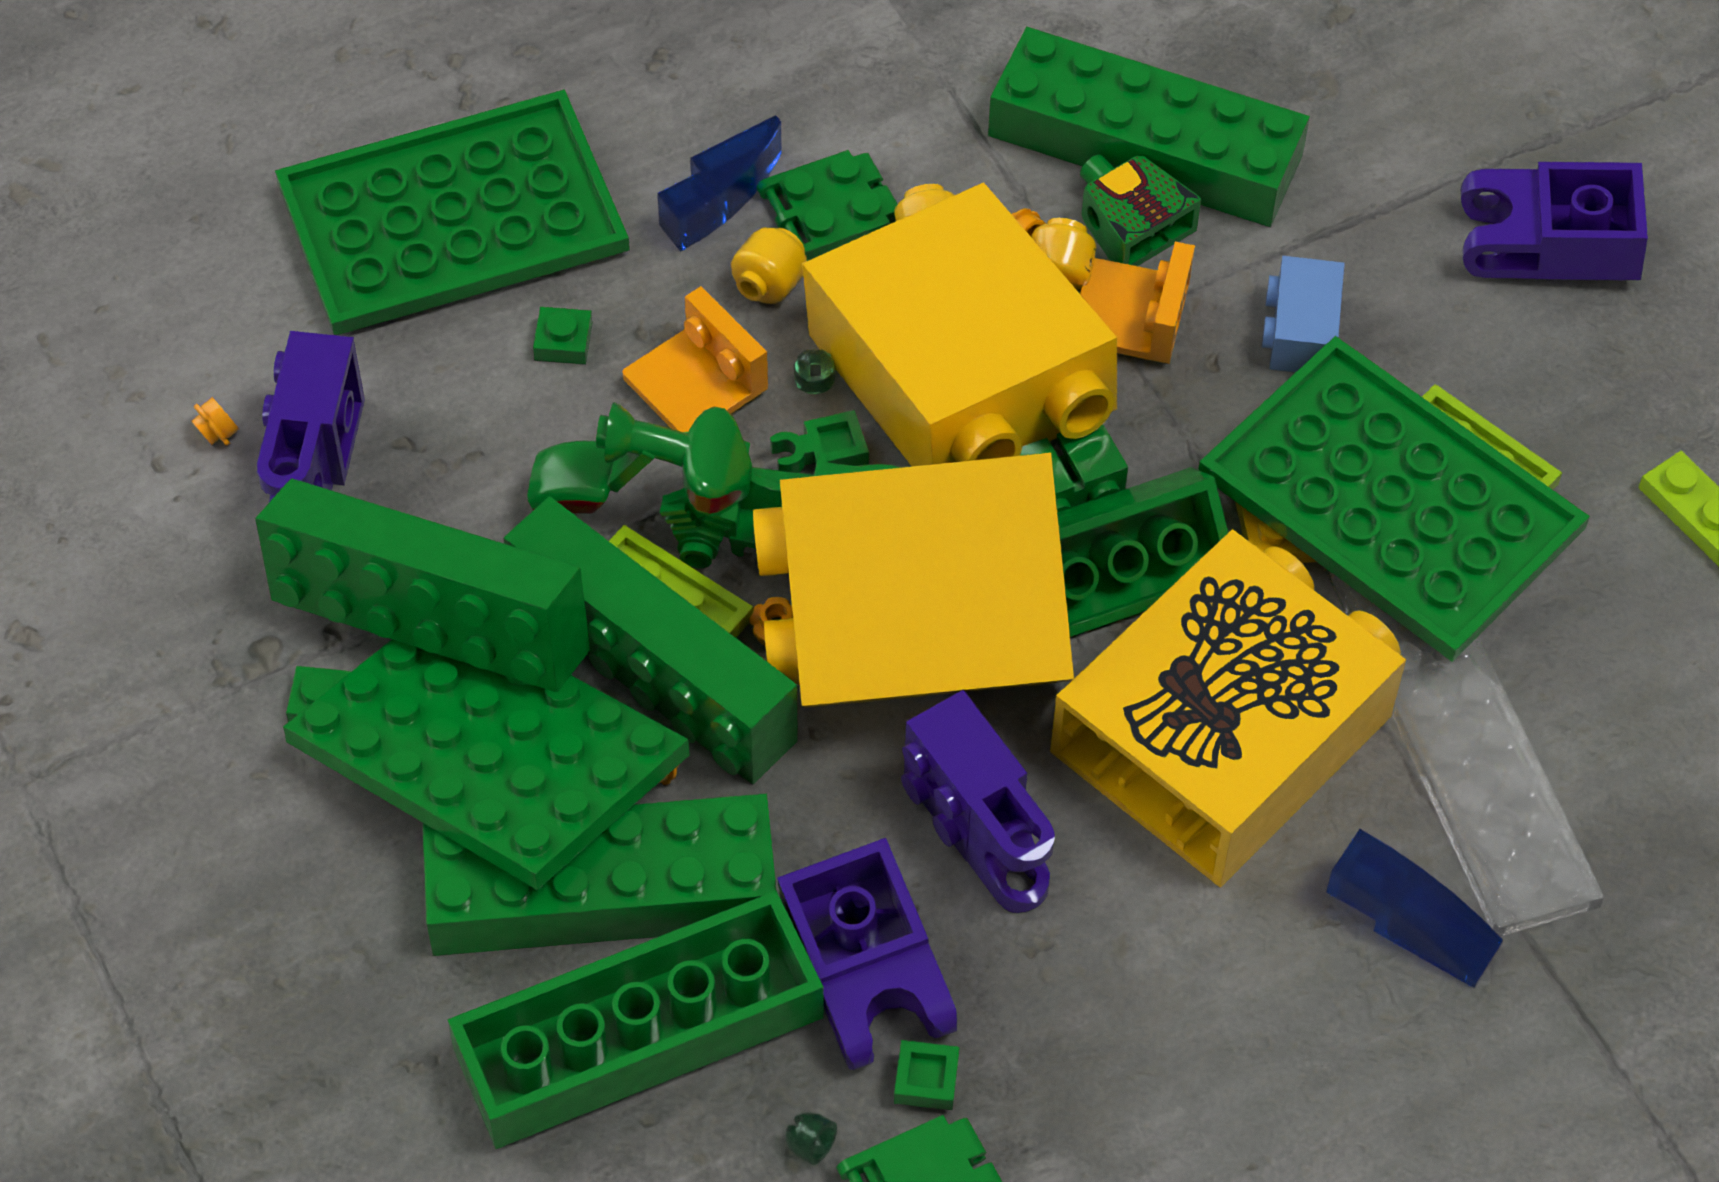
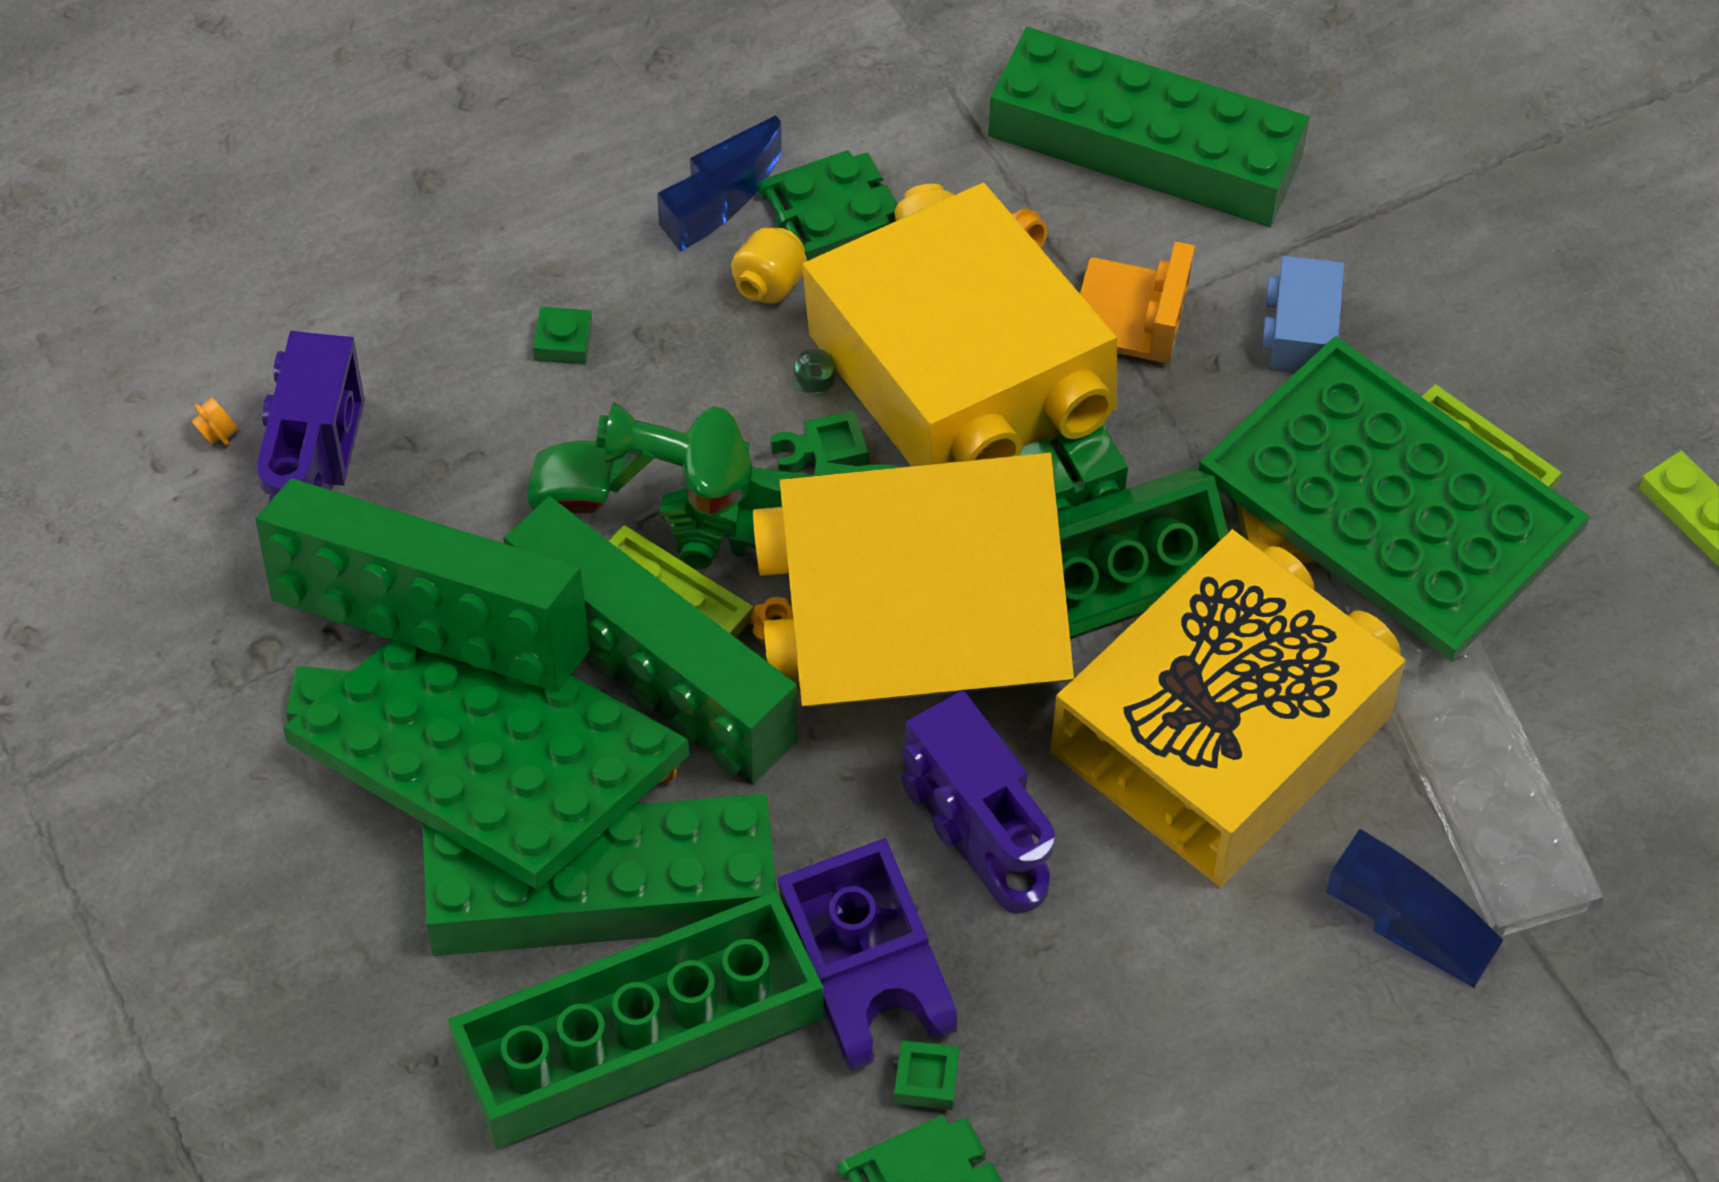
(451, 211): green plate -> none
(700, 366): light orange bracket -> none
(811, 1137): clear green hinge -> none
(1068, 248): yellow head -> none
(1136, 208): green torso -> none
(1557, 221): dark purple brick -> none

